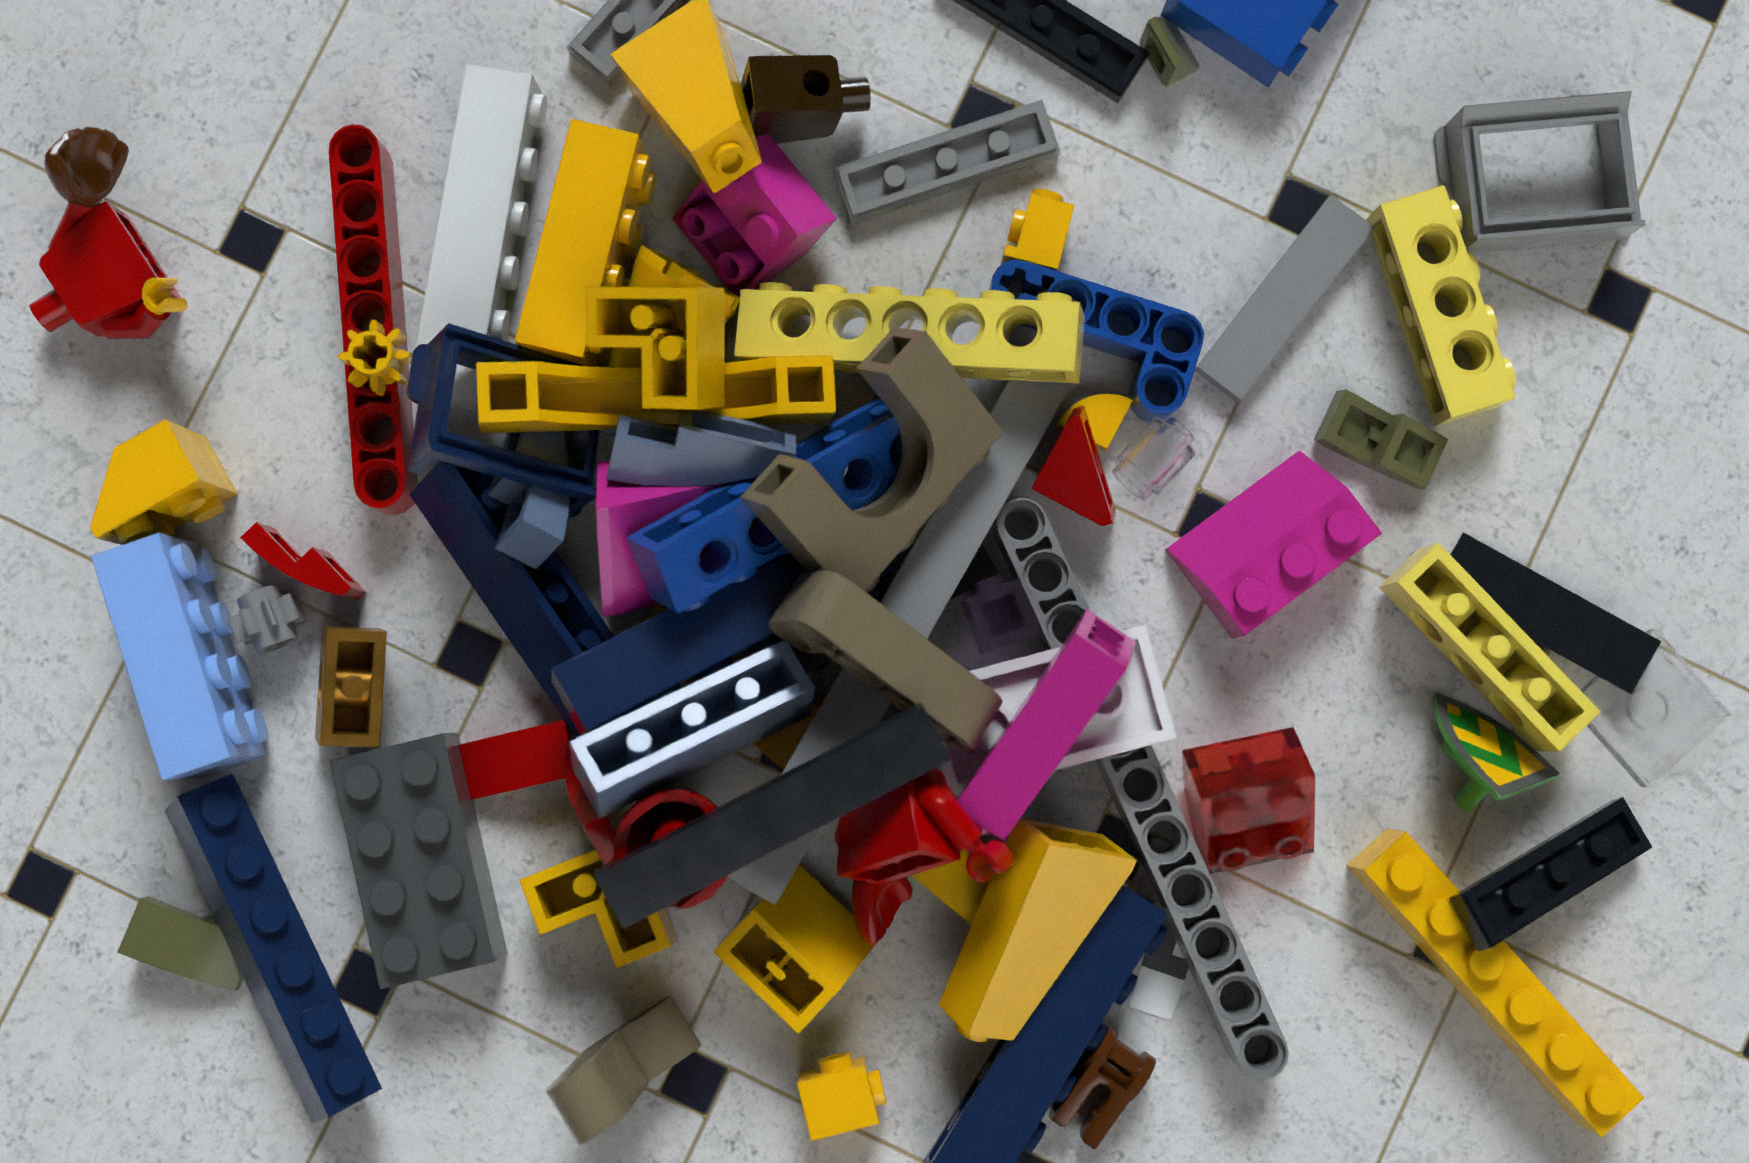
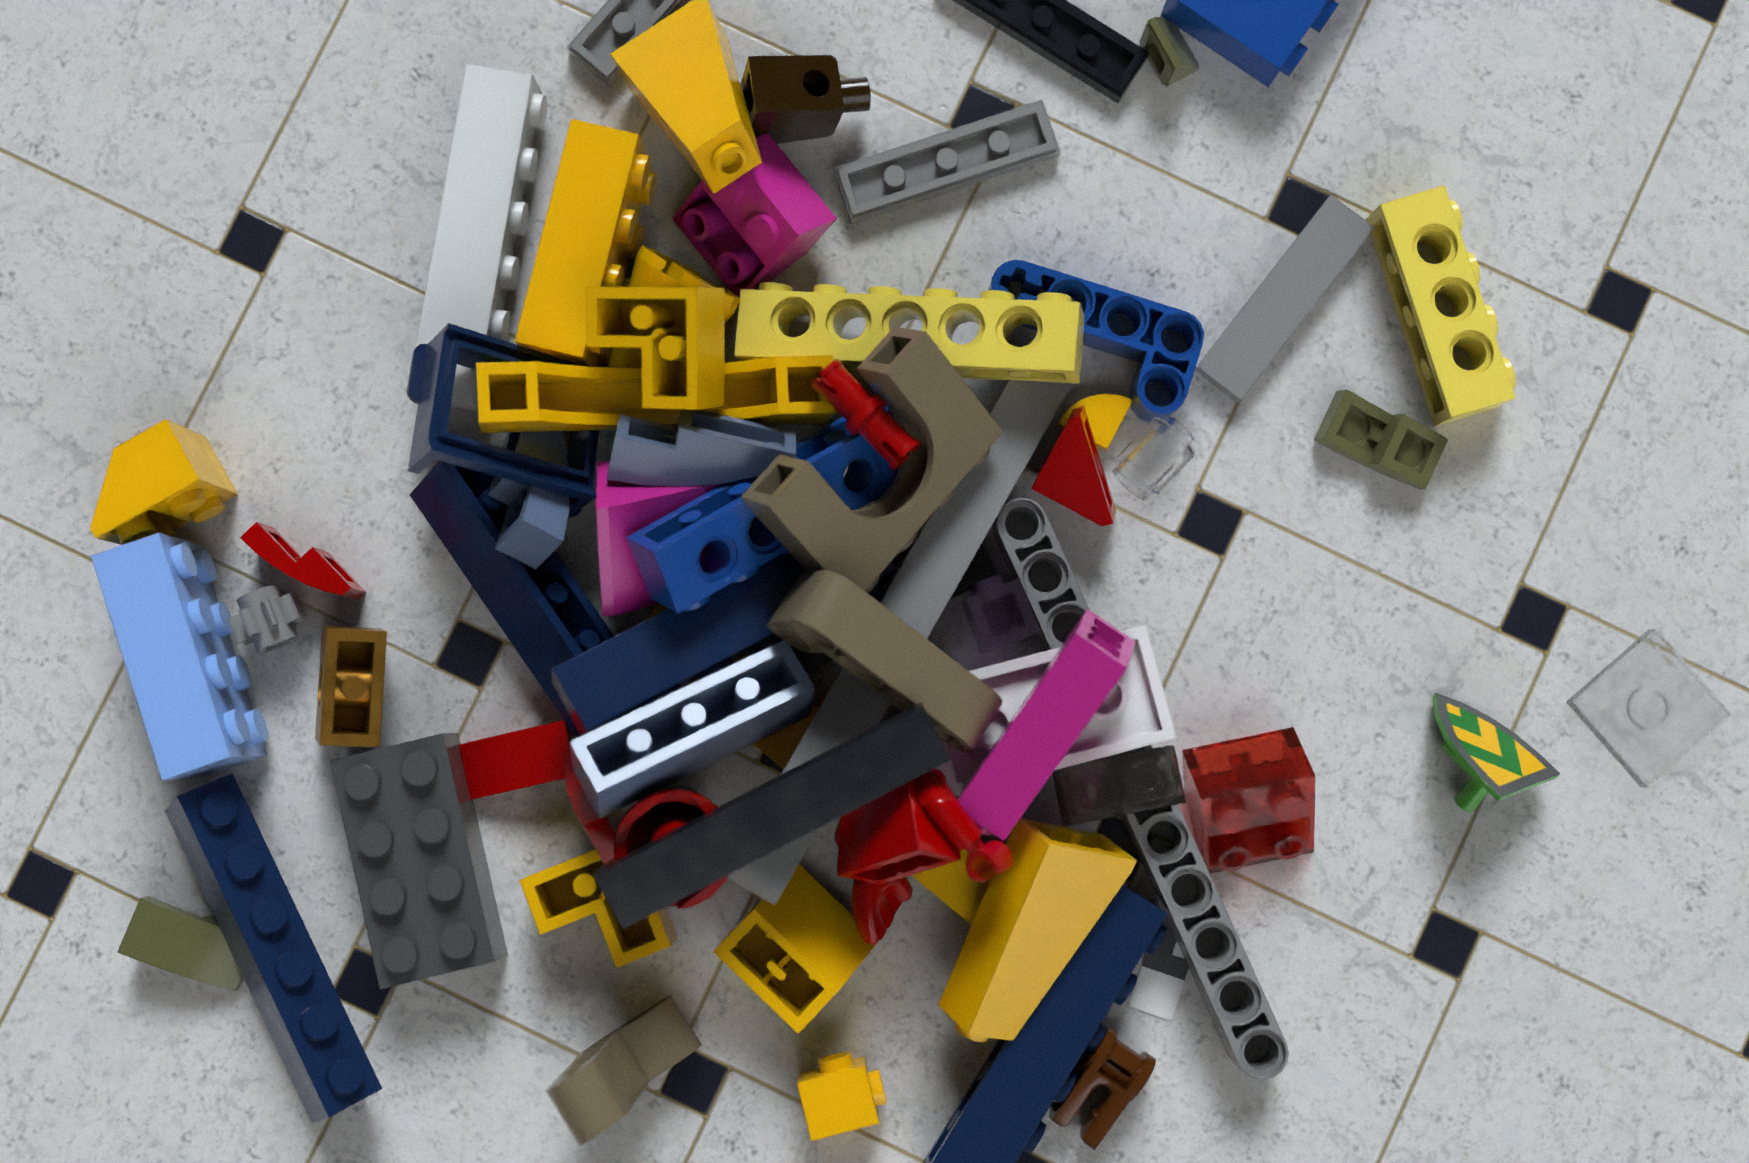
(97, 256): red torso -> none
(360, 297): red beam -> none
(366, 346): yellow gear -> none
(865, 414): none -> red pin
(1039, 230): yellow brick -> none
(1119, 785): none -> clear smoke slope
(1272, 543): dark pink slope -> none
(1462, 168): light grey piece -> none
(1489, 649): light yellow brick -> none
(1496, 985): yellow brick -> none
(1550, 874): black tile -> none
(1559, 617): black sticker -> none

